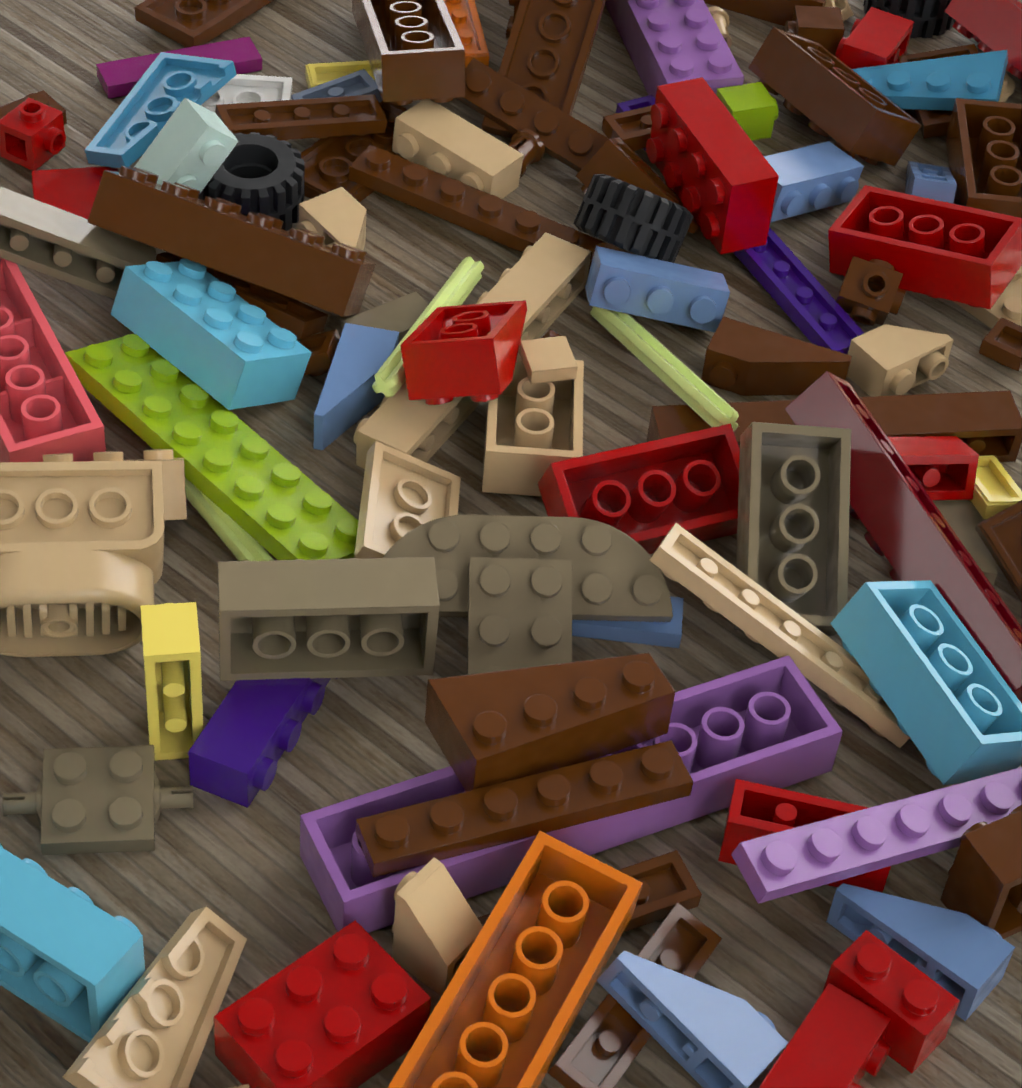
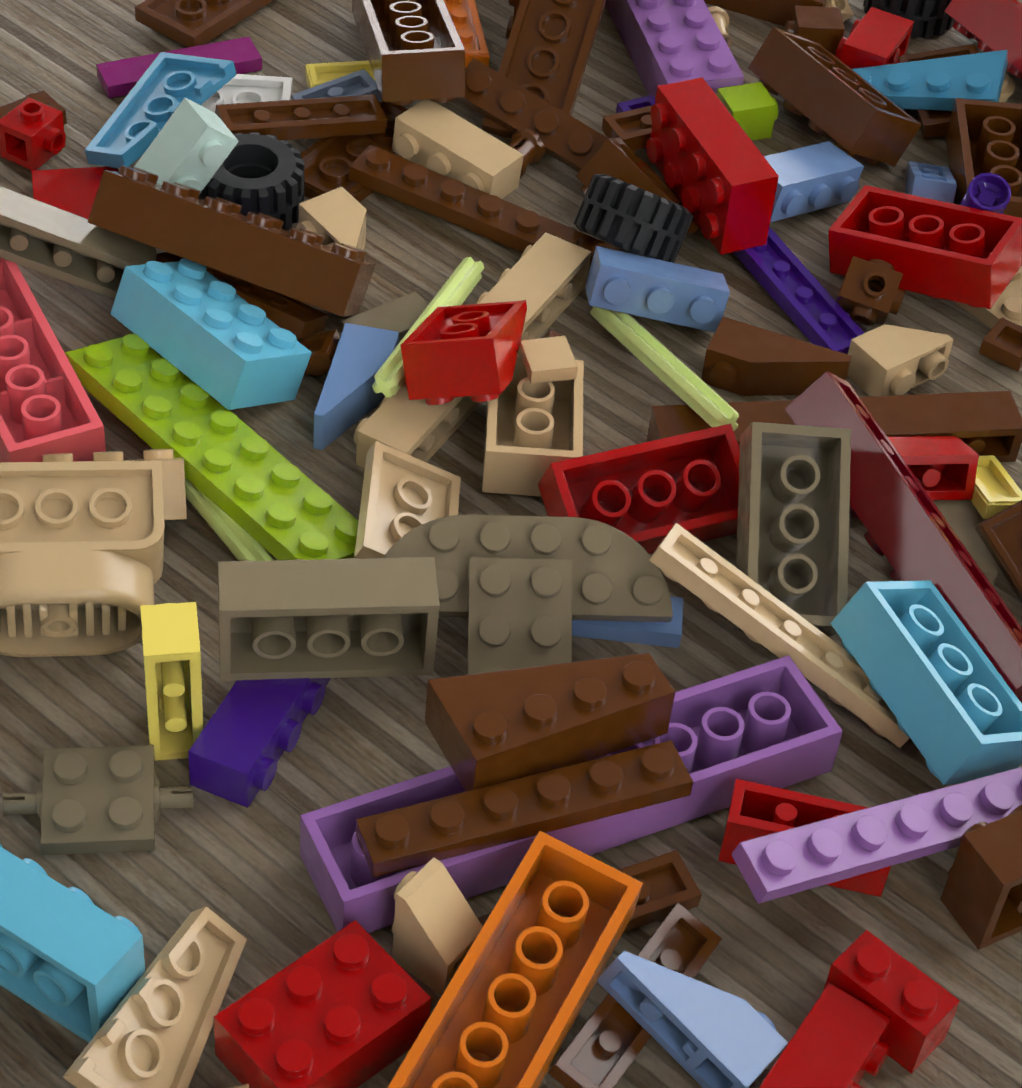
(936, 940): medium blue slope -> none
(988, 193): none -> dark purple wheel

